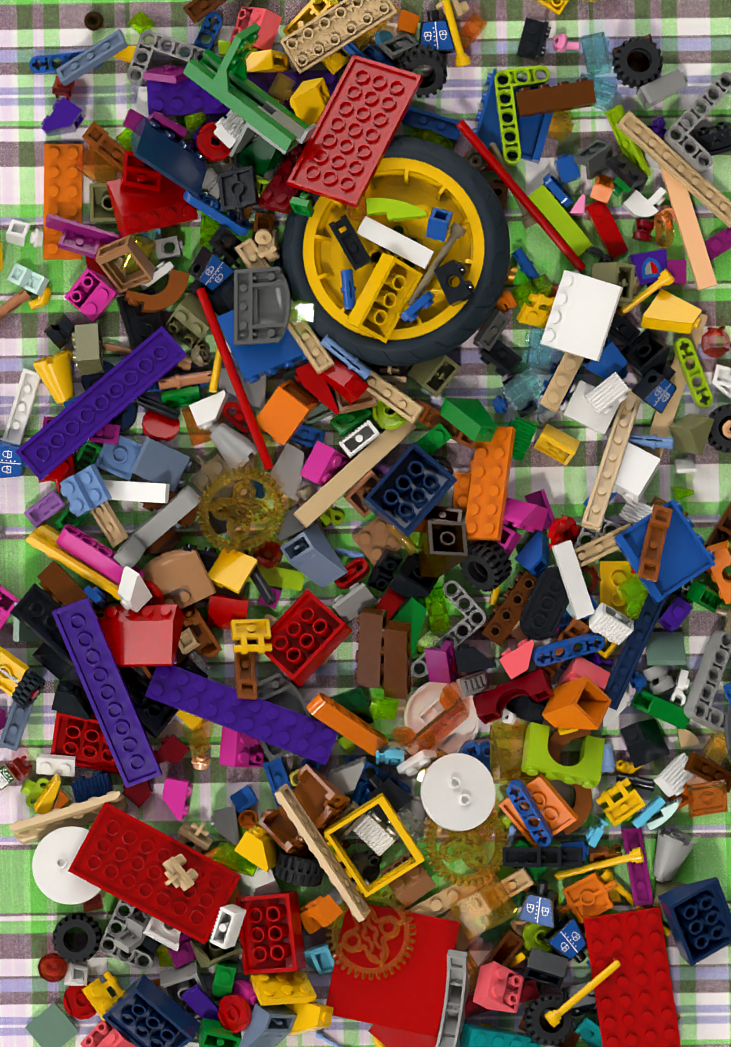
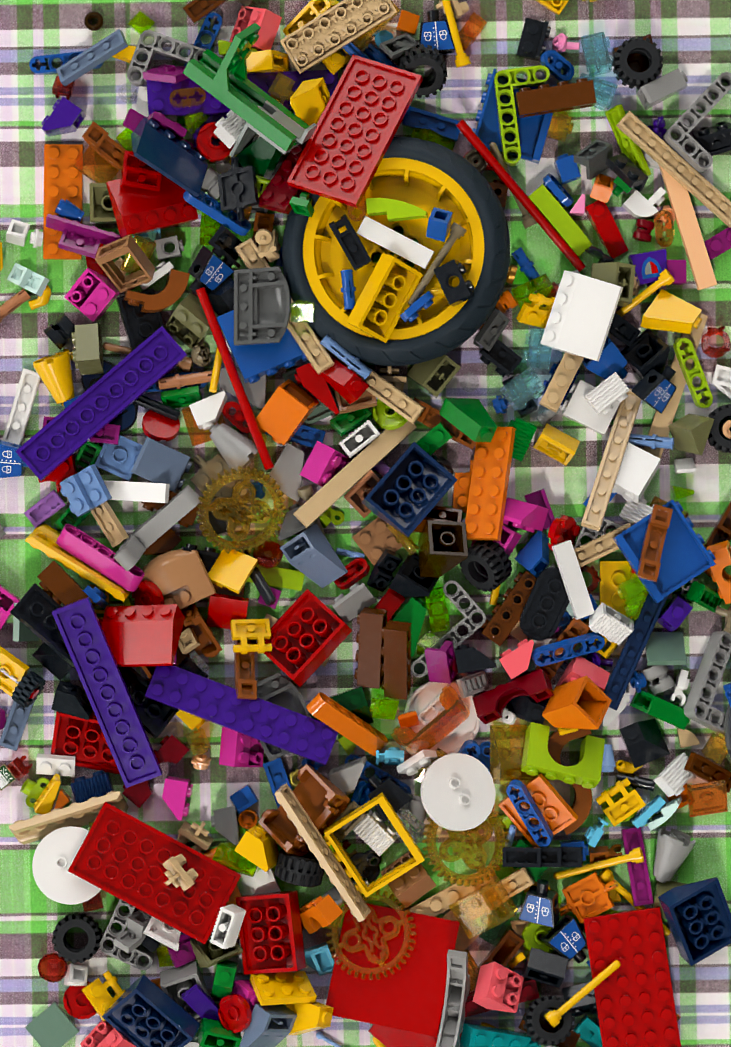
(69, 210): none -> blue cone
(133, 590): white slope -> none
(186, 92): none -> clear orange beam
(408, 719): none -> orange slope
(557, 63): none -> blue plate

